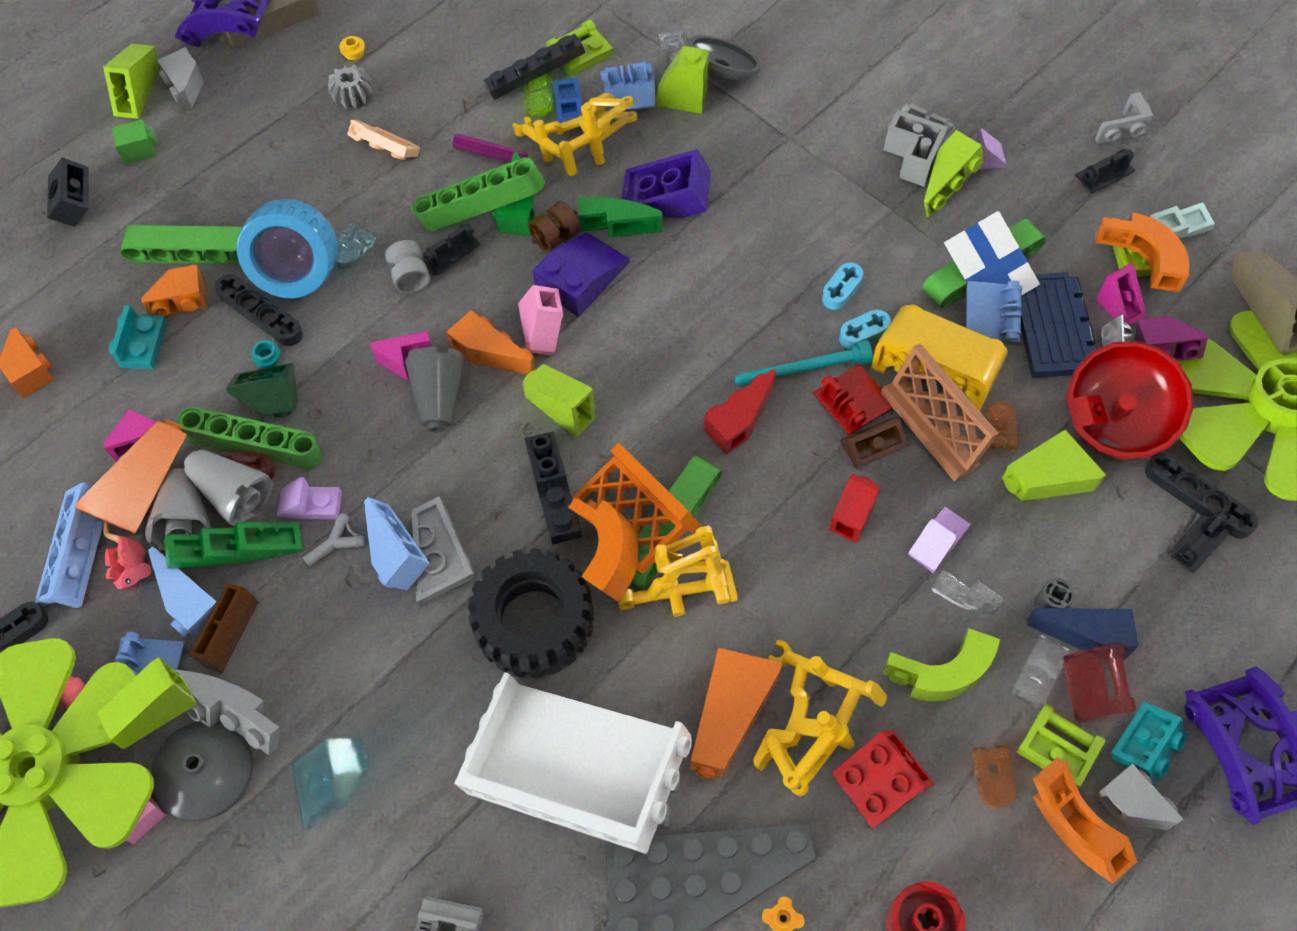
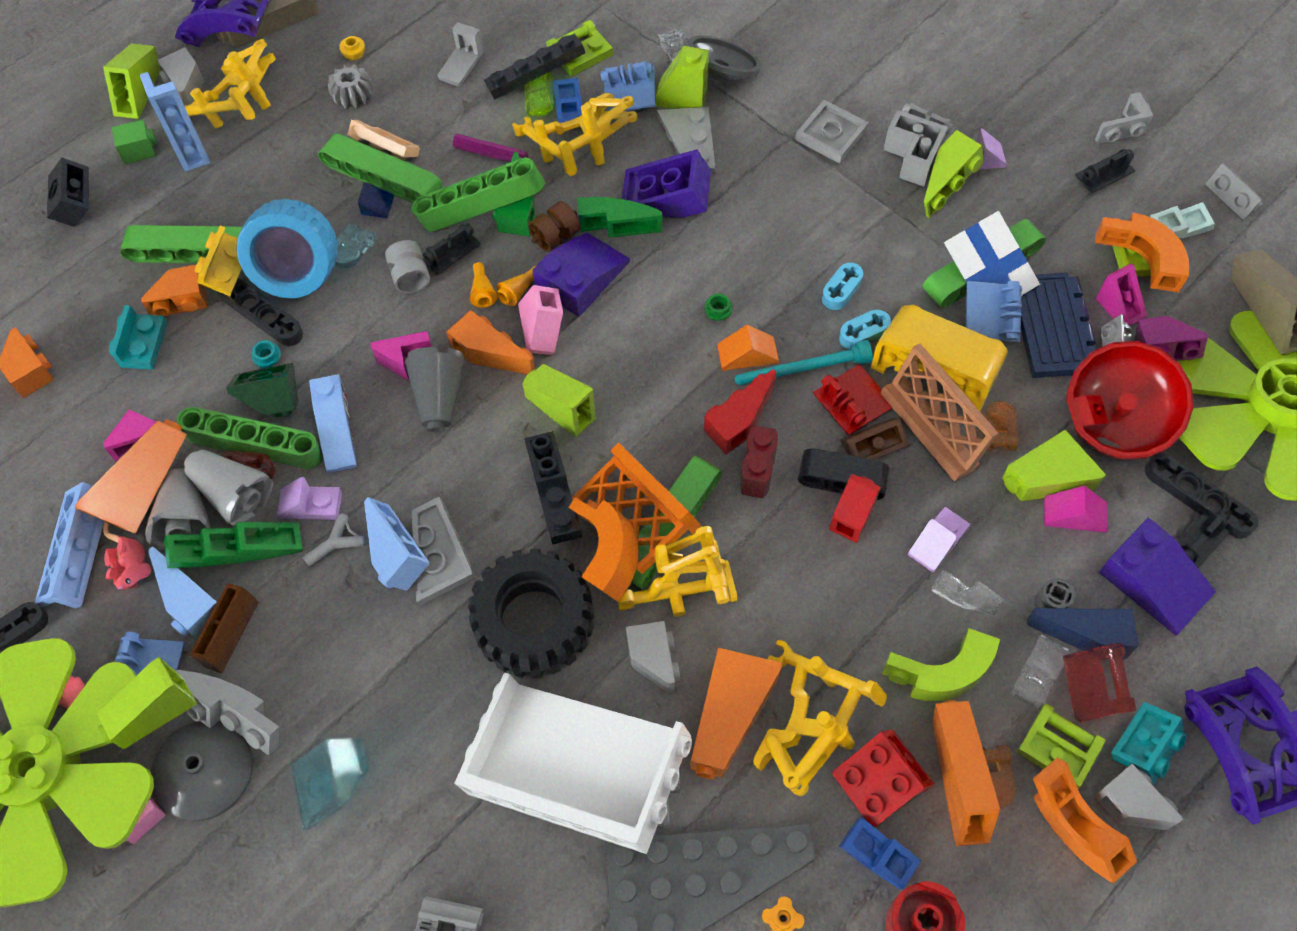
(176, 123): none -> light blue fence
(221, 265): none -> yellow bracket
(237, 72): none -> yellow piece
(333, 423): none -> light blue slope
(375, 201): none -> clear blue slope
(378, 168): none -> bright green beam
(464, 57): none -> light grey bracket
(482, 291): none -> light orange cone
(513, 289): none -> light orange cone
(650, 654): none -> light grey slope
(689, 131): none -> light grey wing
(718, 301): none -> green plate
(747, 349): none -> orange slope
(758, 461): none -> dark red brick
(831, 131): none -> light grey plate
(832, 471): none -> black beam
(880, 854): none -> blue slope
(965, 774): none -> orange slope
(1077, 510): none -> dark pink slope
(1158, 576): none -> dark purple slope
(1234, 192): none -> light grey hinge

